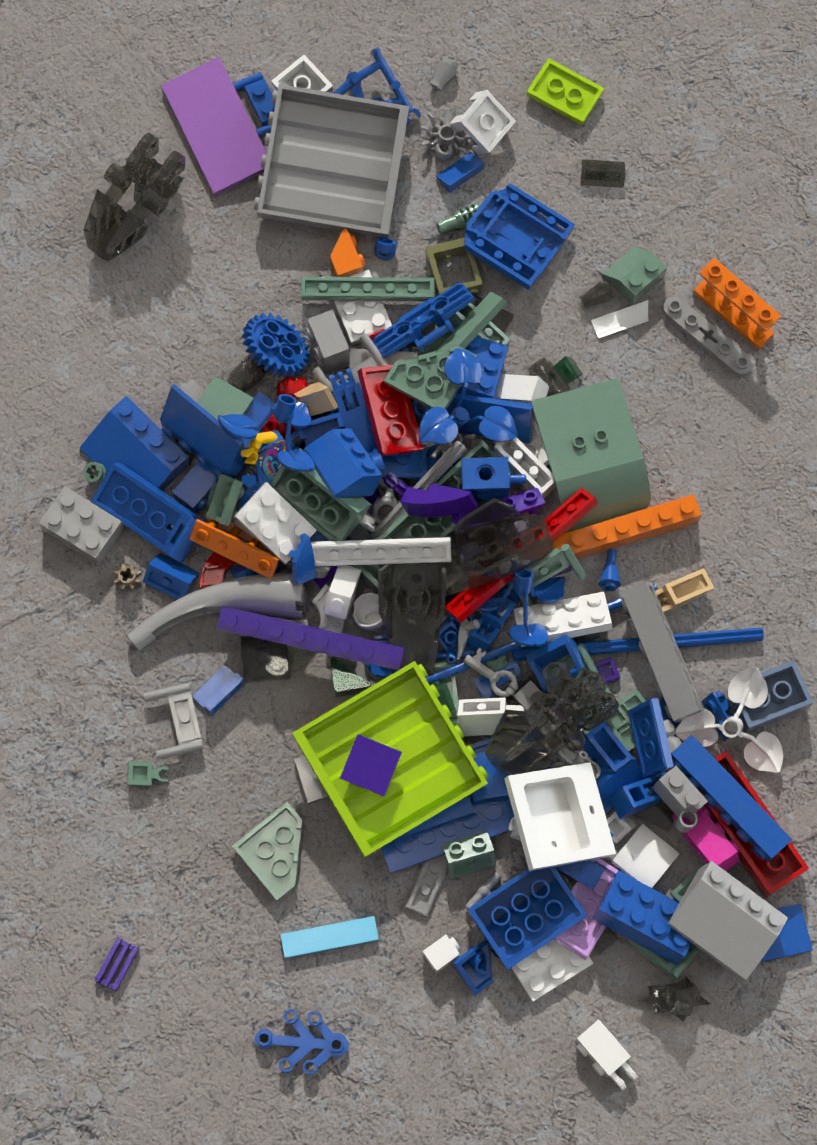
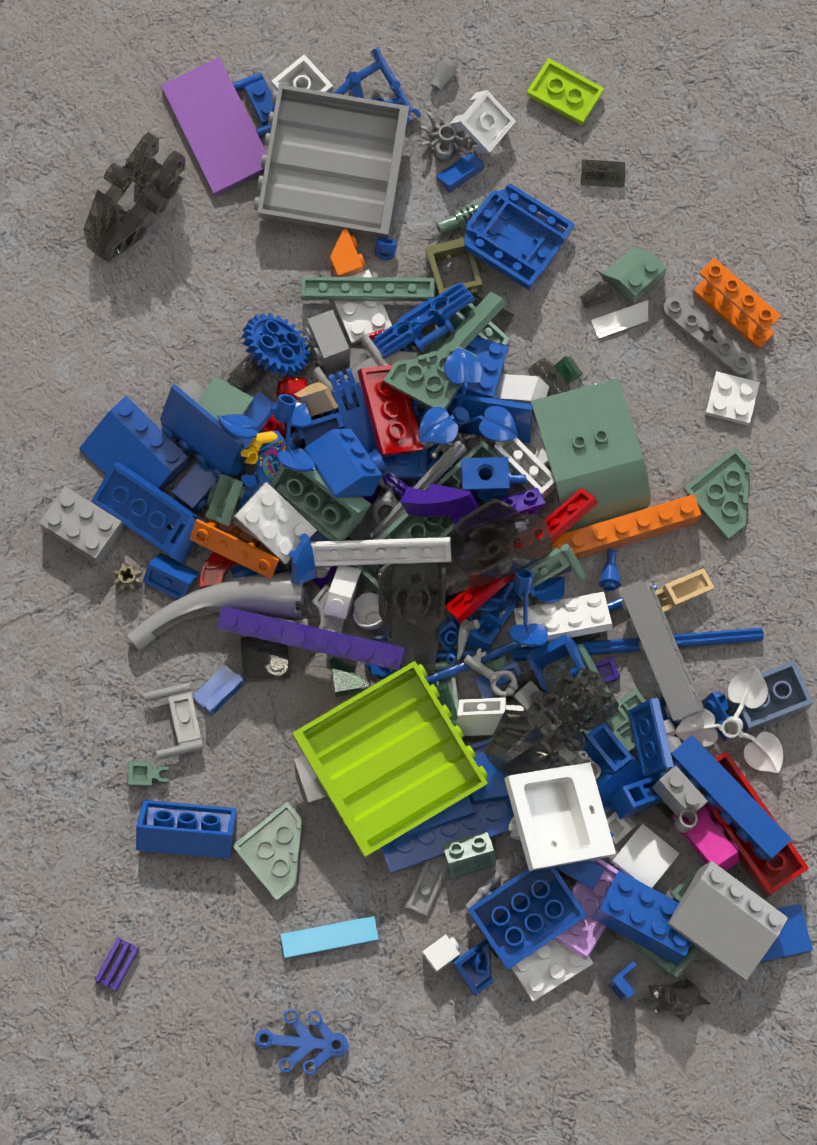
(90, 477): sand green bush -> none
(186, 829): none -> blue slope
(368, 522): white animal -> none
(370, 765): dark purple tile -> none
(605, 1053): white hinge -> none
(620, 986): none -> blue panel
(724, 493): none -> sand green plate
(732, 398): none -> white plate

